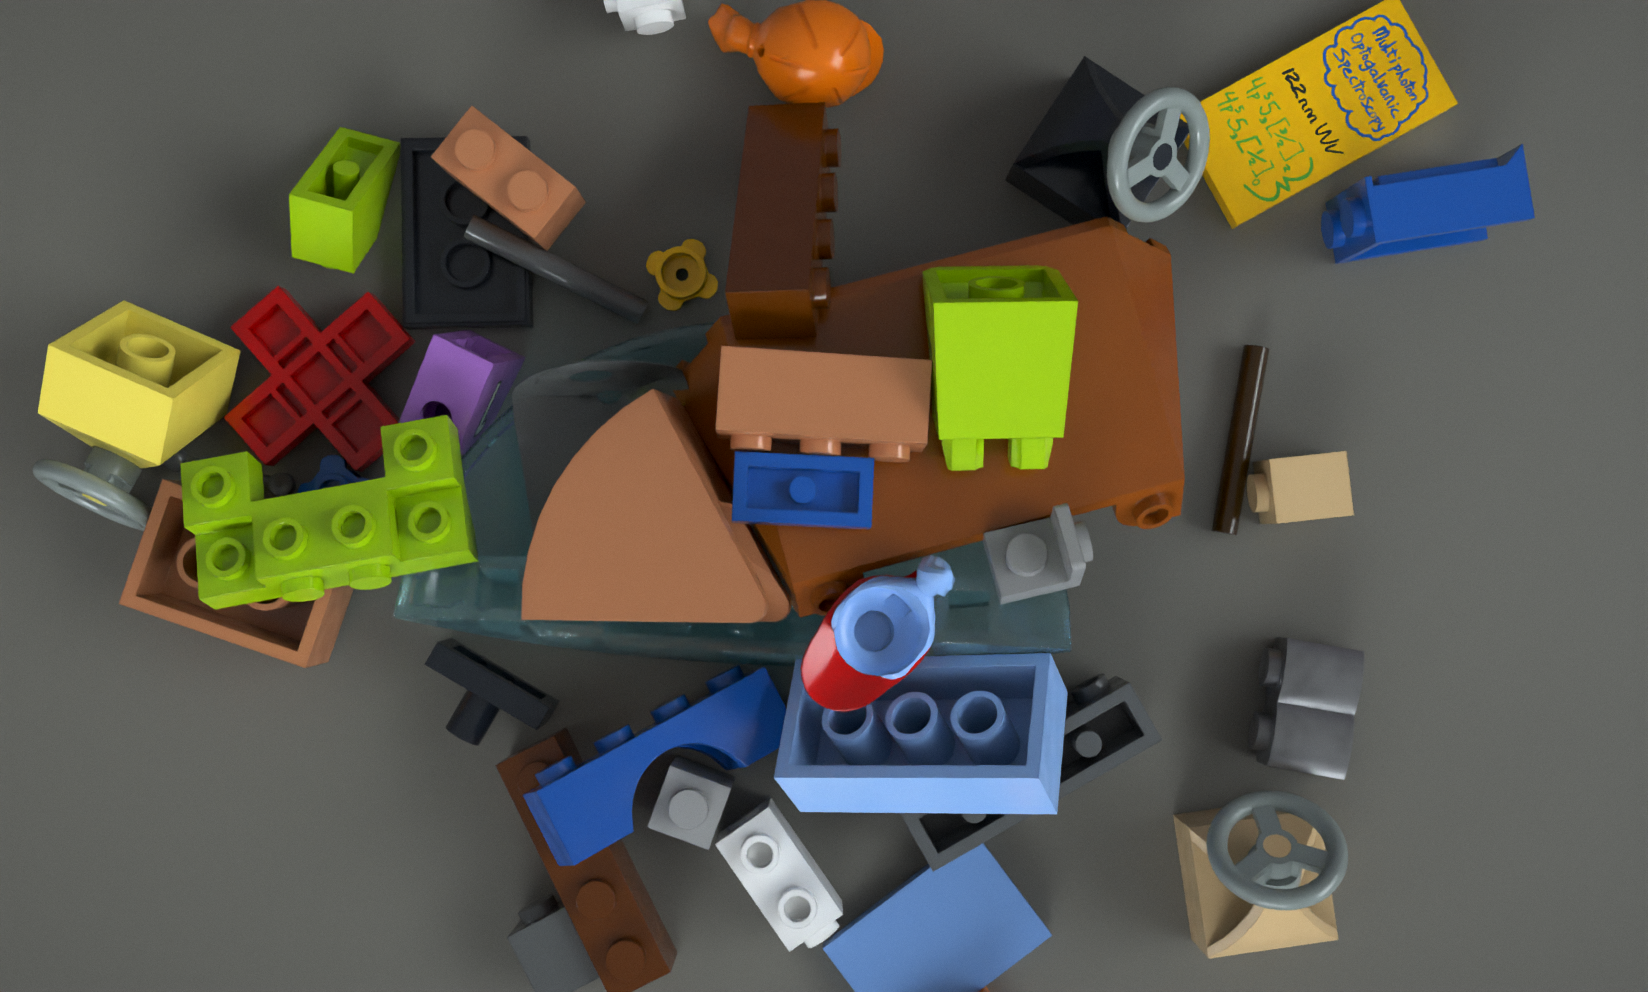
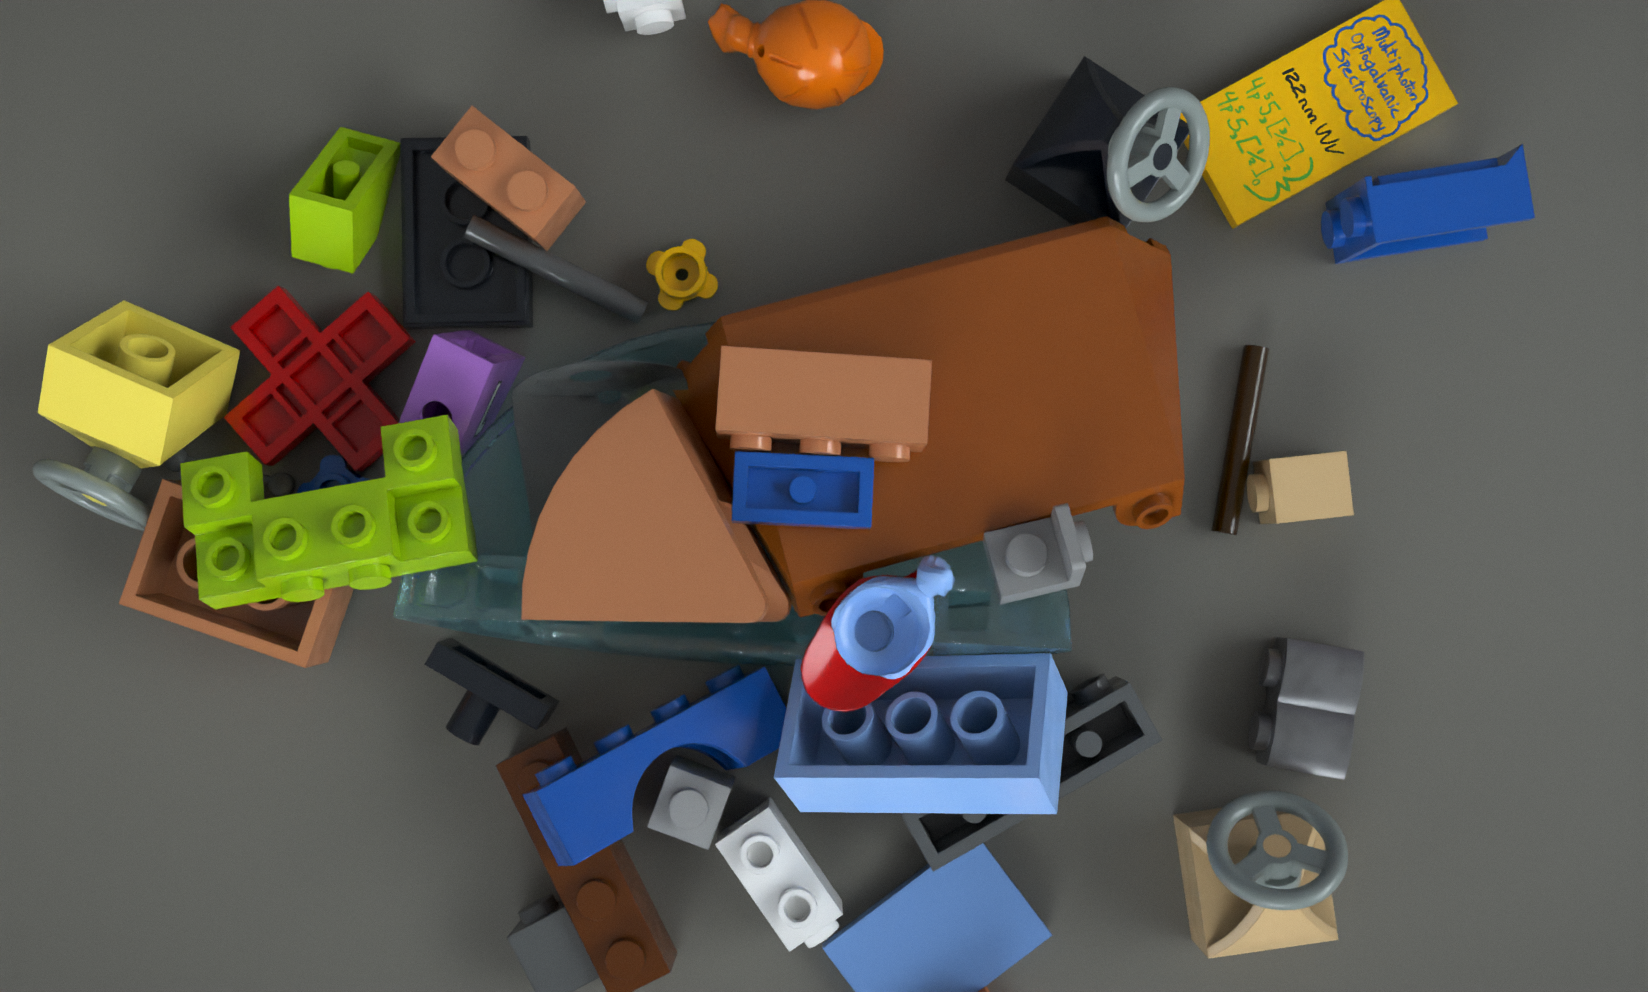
(781, 222): reddish brown brick -> none
(999, 360): lime hips -> none

